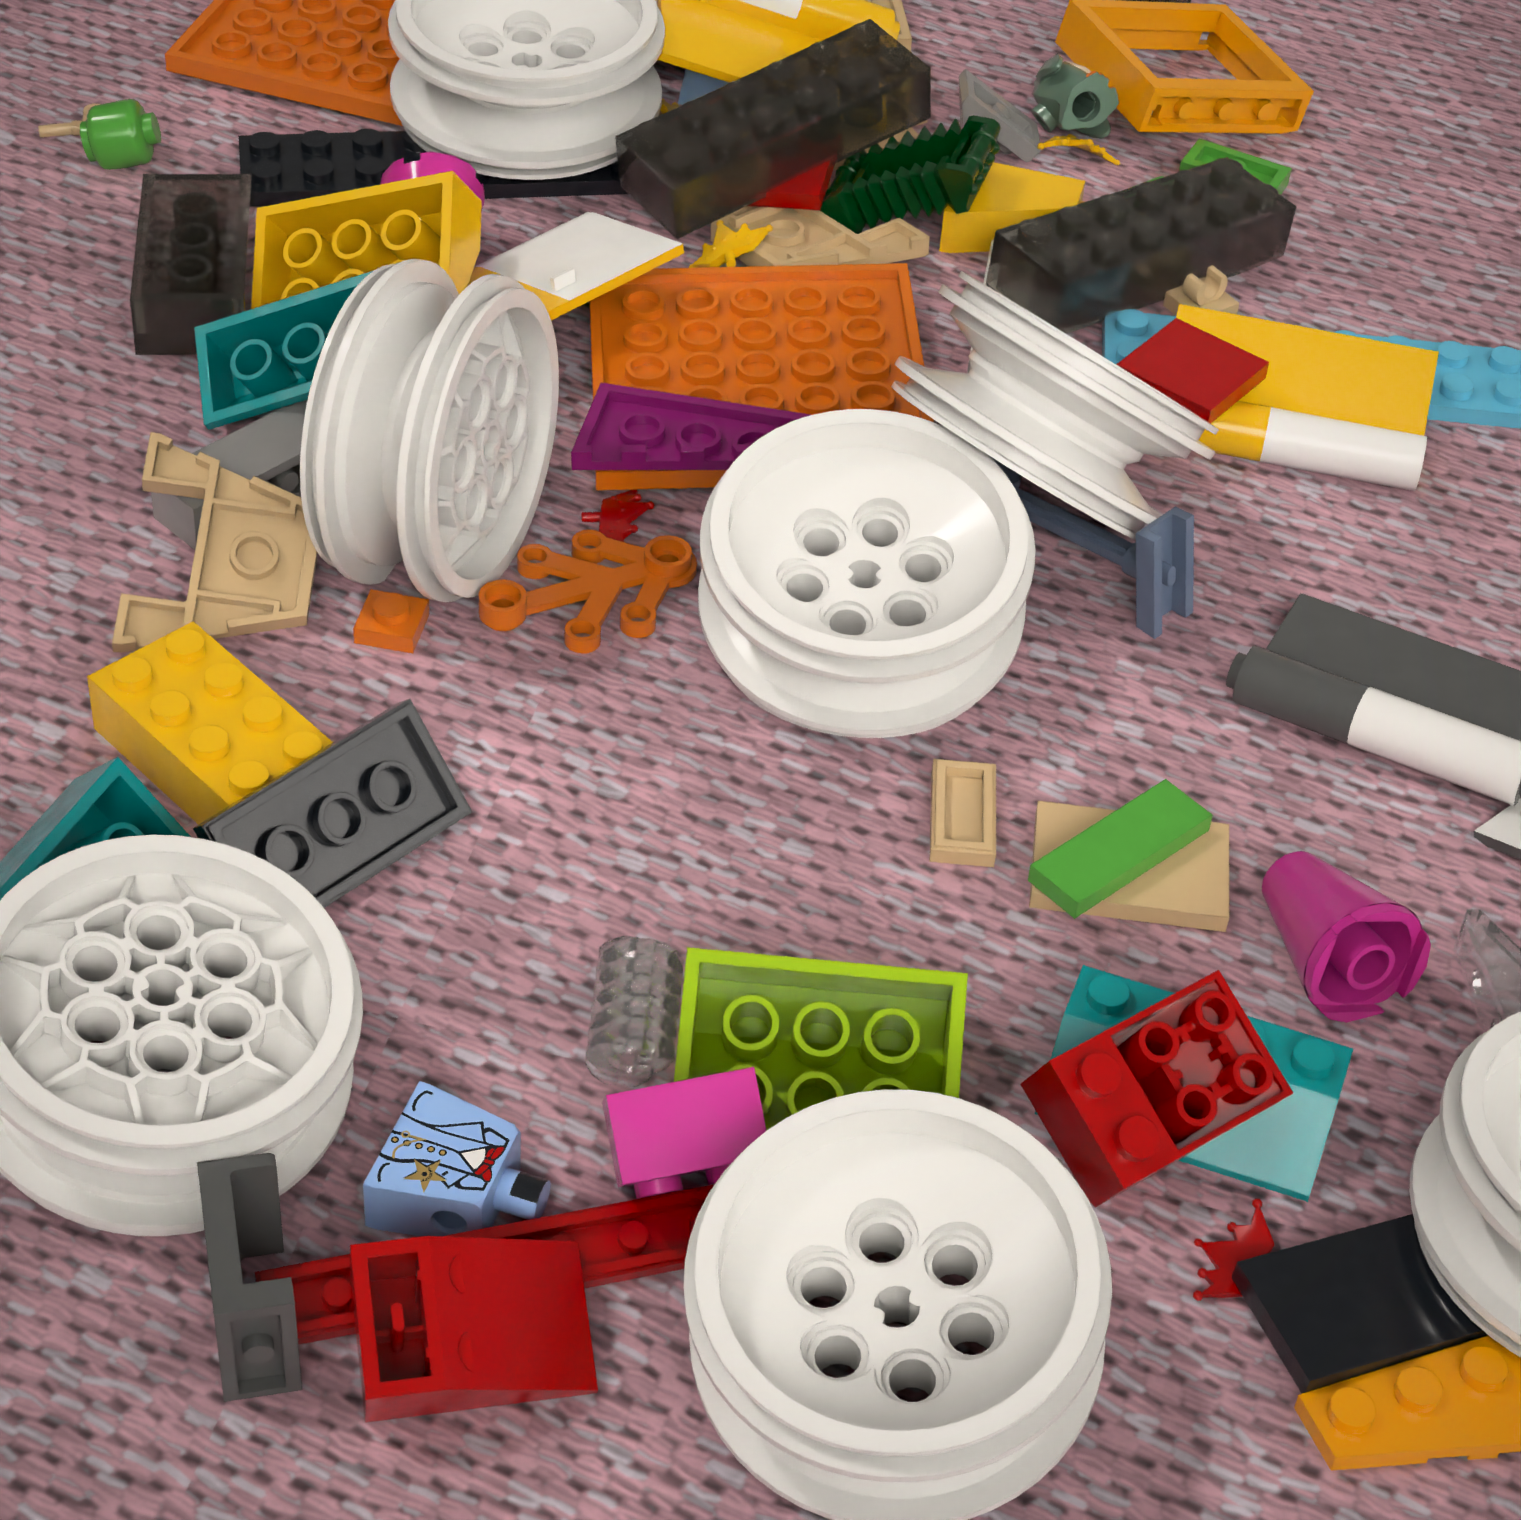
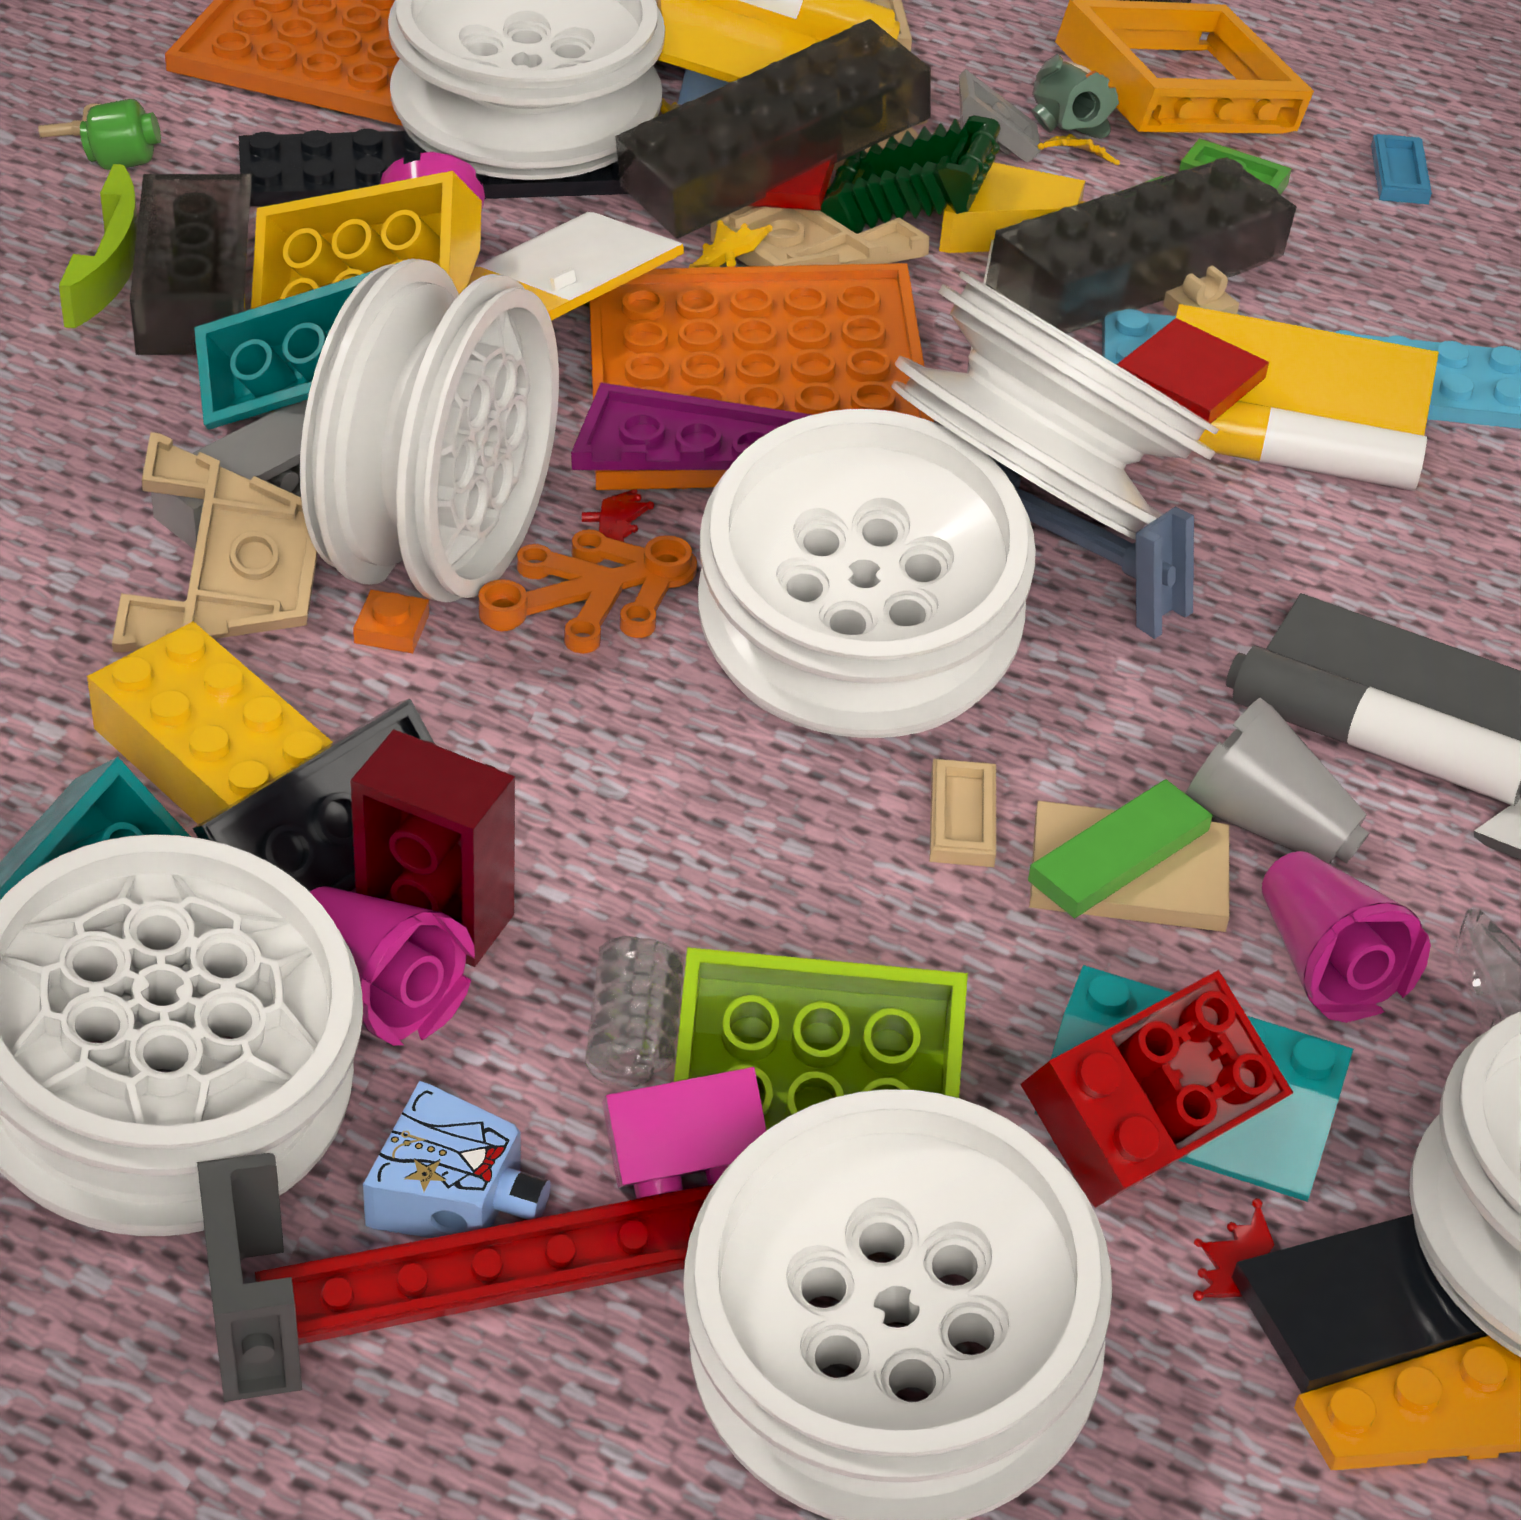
(96, 280): none -> lime slope
(405, 962): none -> dark pink cone
(436, 834): none -> dark red brick
(468, 1324): red slope -> none
(1278, 789): none -> light grey cone
(1401, 169): none -> dark azure tile

